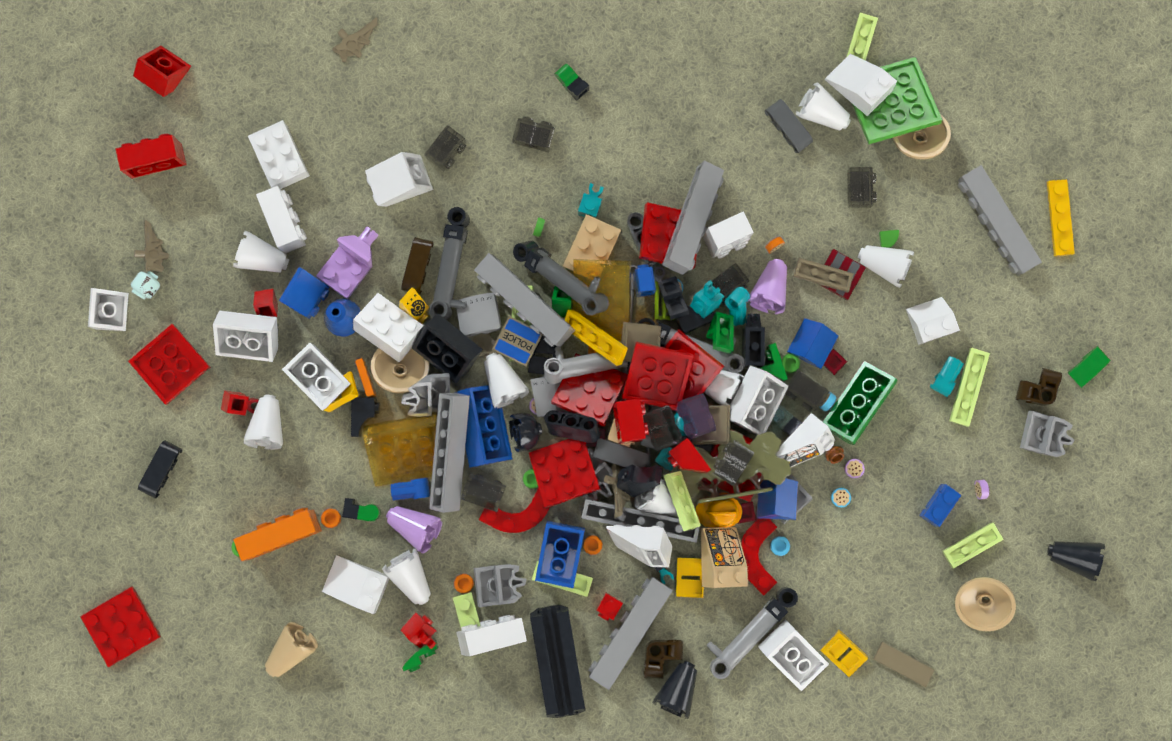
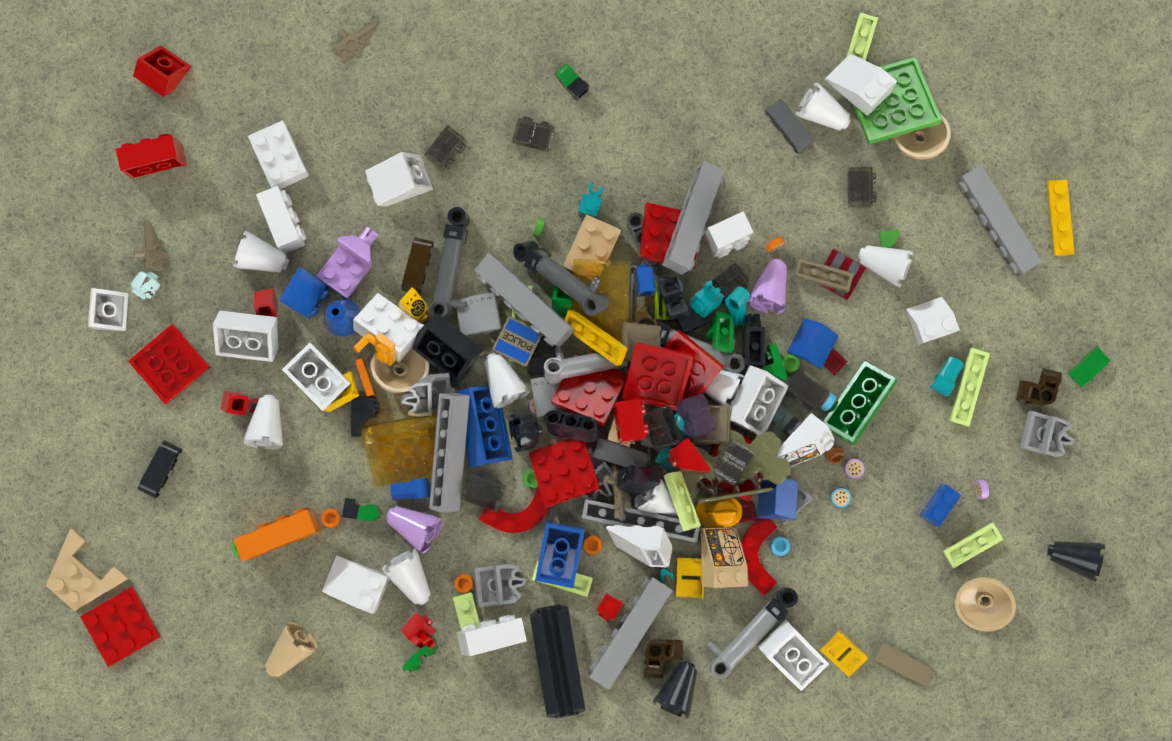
(74, 581): none -> tan wing
(383, 347): none -> light orange plate

